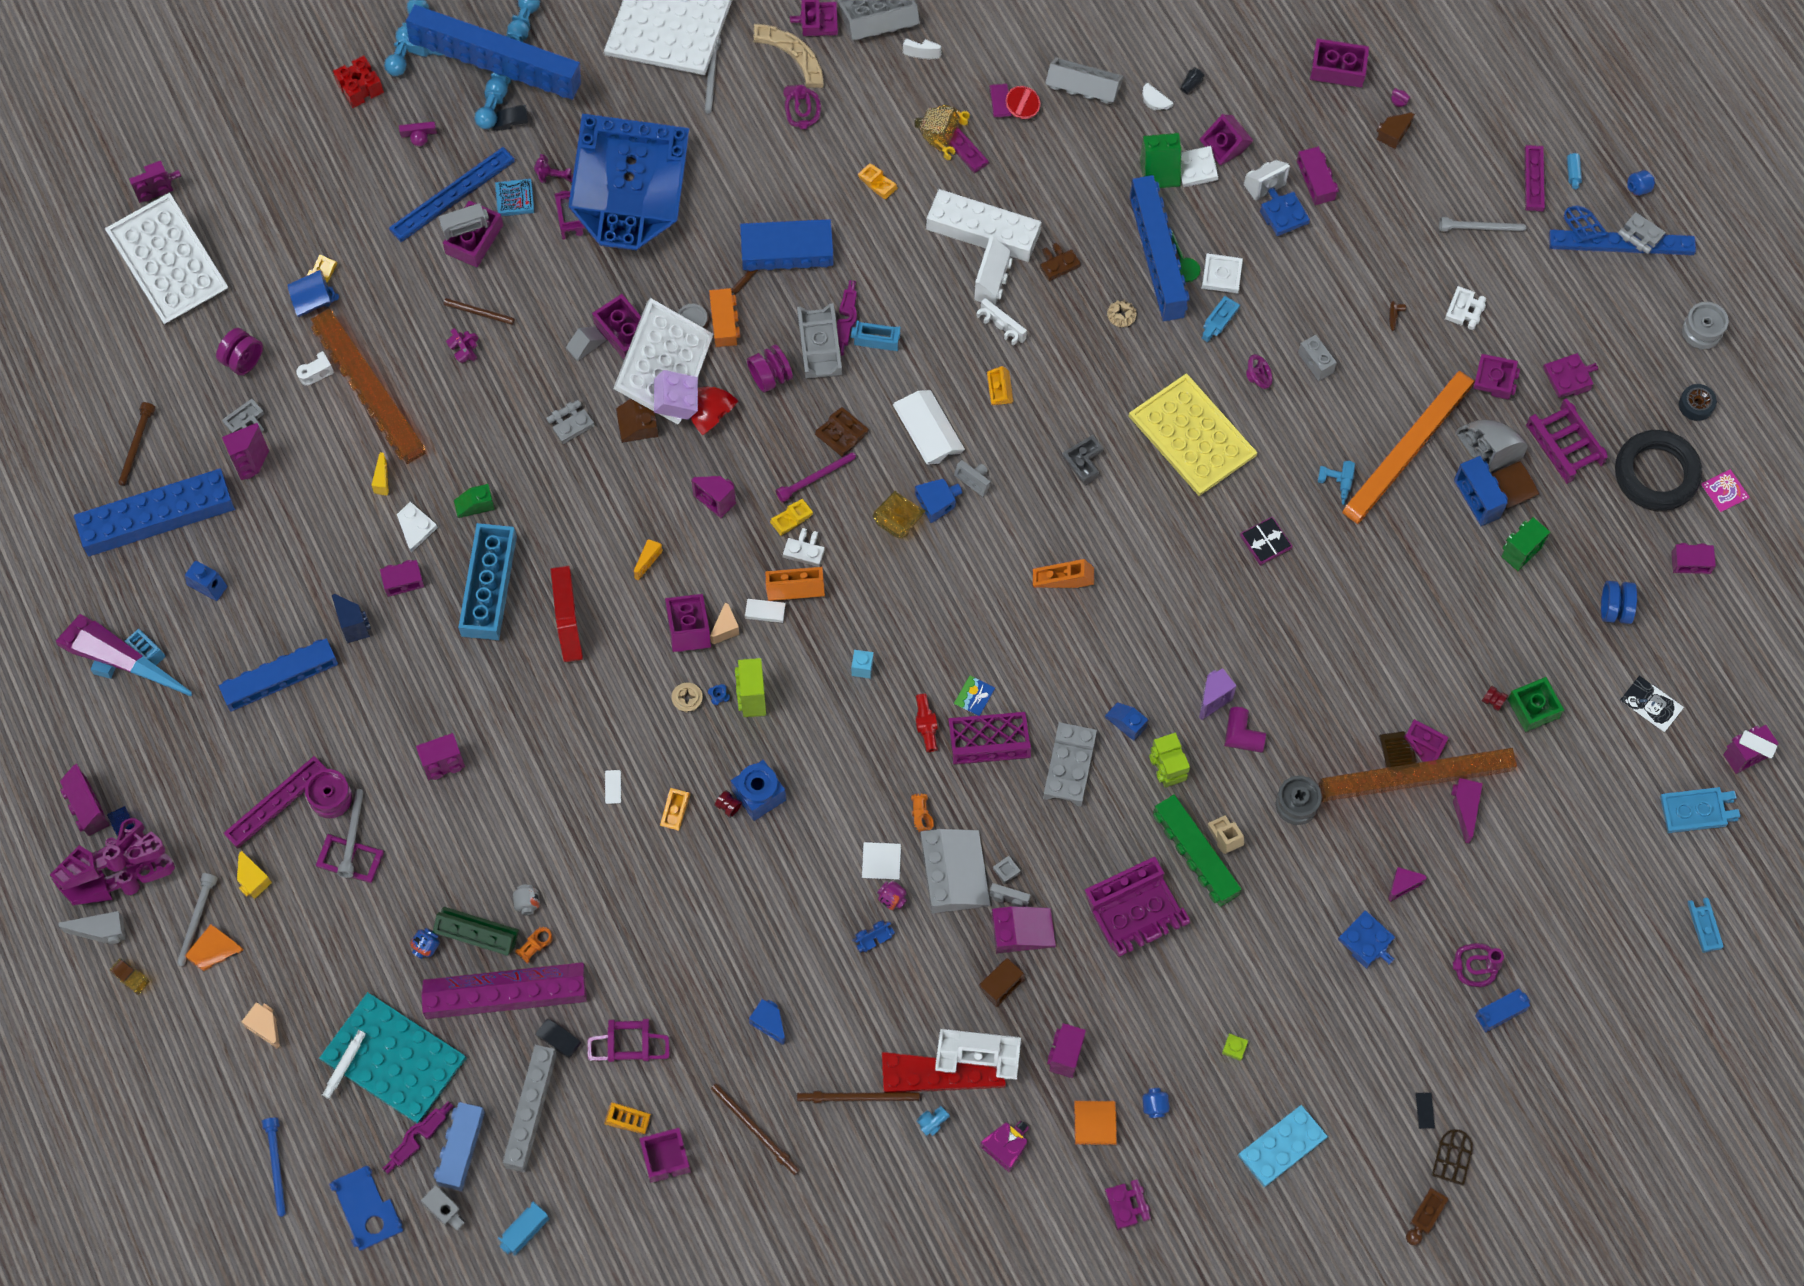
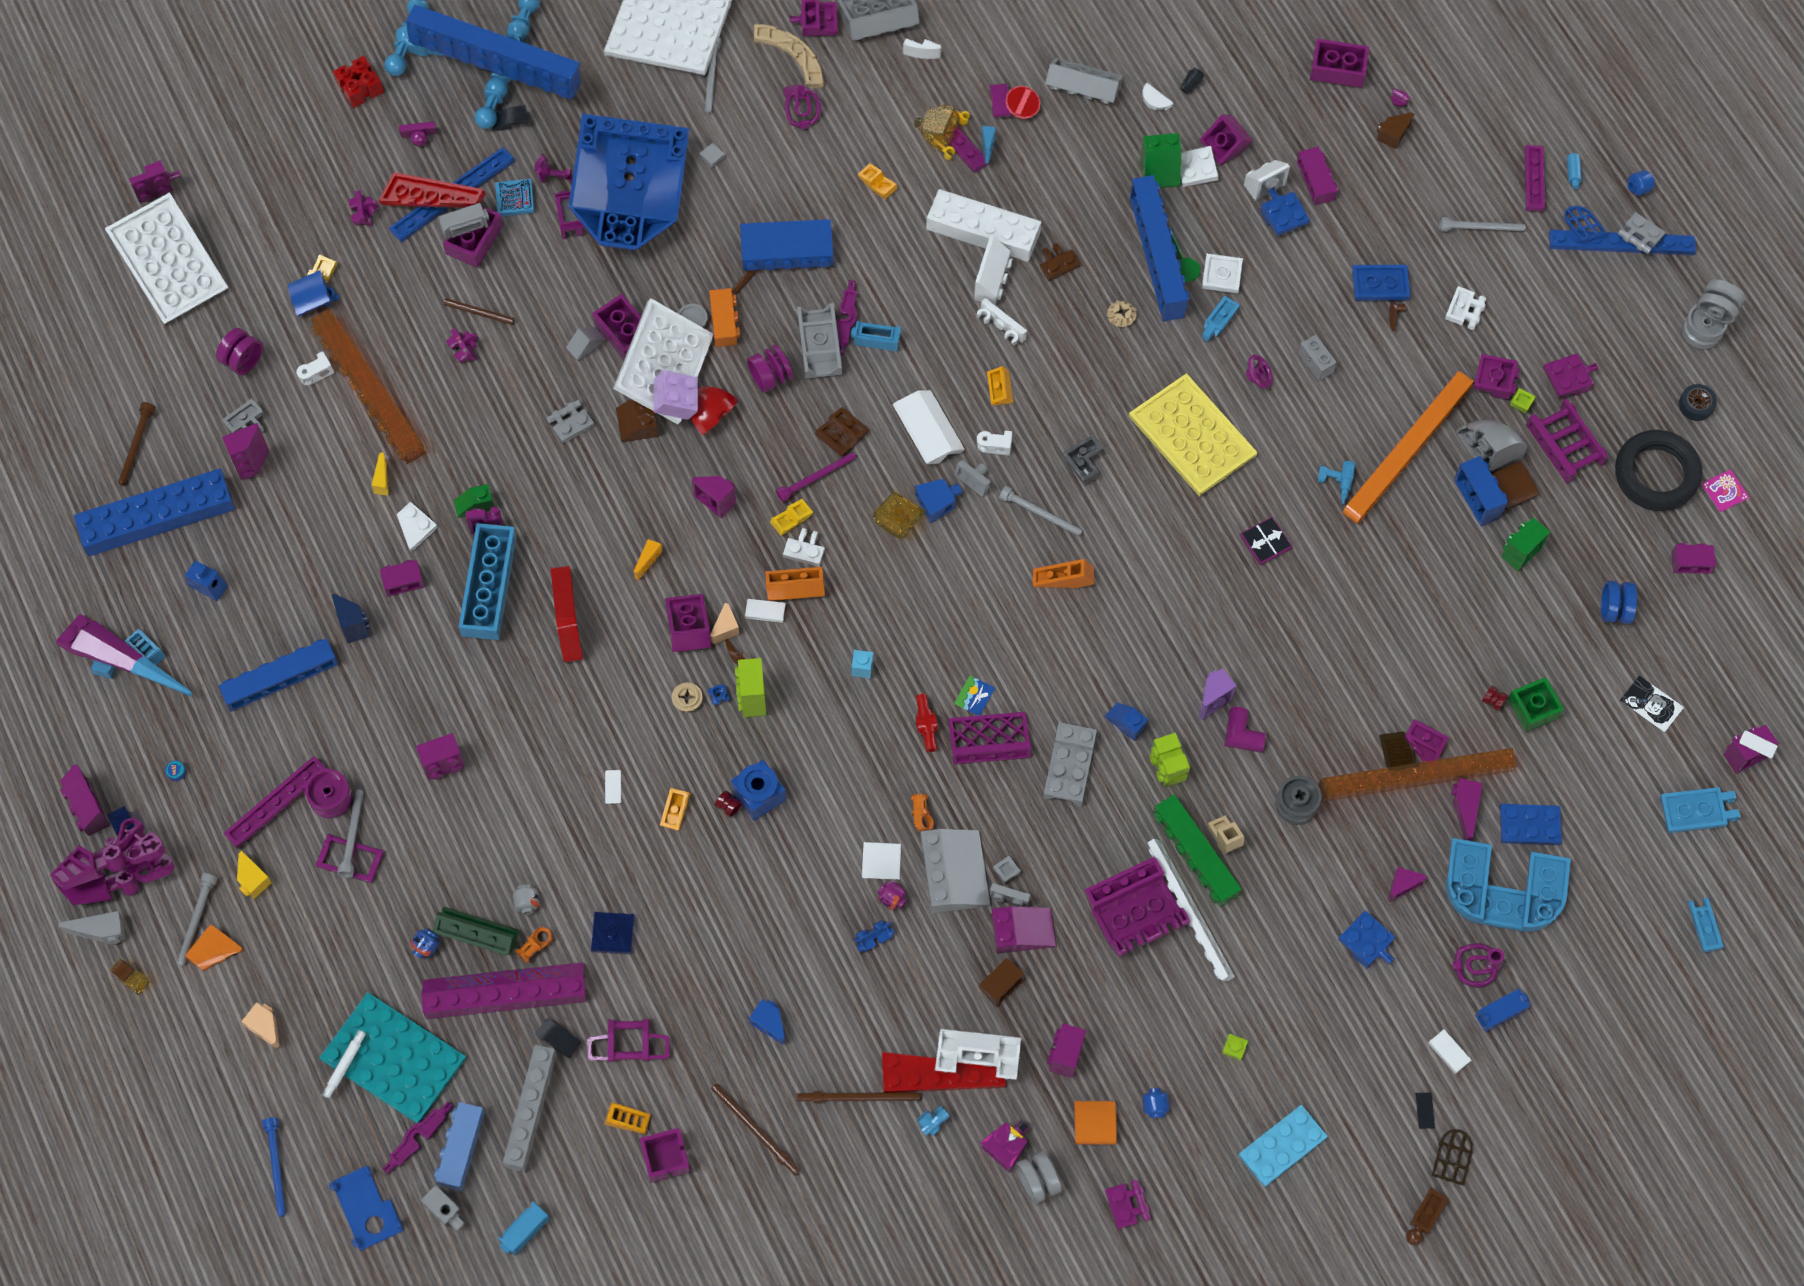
(175, 770): none -> blue tile
(365, 207): none -> magenta hips
(420, 191): none -> red wing
(479, 516): none -> magenta plate
(612, 933): none -> clear blue plate
(712, 155): none -> light grey tile
(734, 654): none -> reddish brown bar
(987, 140): none -> dark azure slope
(994, 443): none -> white leg
(1008, 495): none -> light grey piece
(1038, 1177): none -> light grey wheel
(1185, 901): none -> white plate
(1380, 282): none -> blue plate
(1449, 1051): none -> white tile
(1502, 906): none -> dark azure plate
(1522, 400): none -> lime plate
(1530, 824): none -> blue plate
(1721, 301): none -> light grey wheel

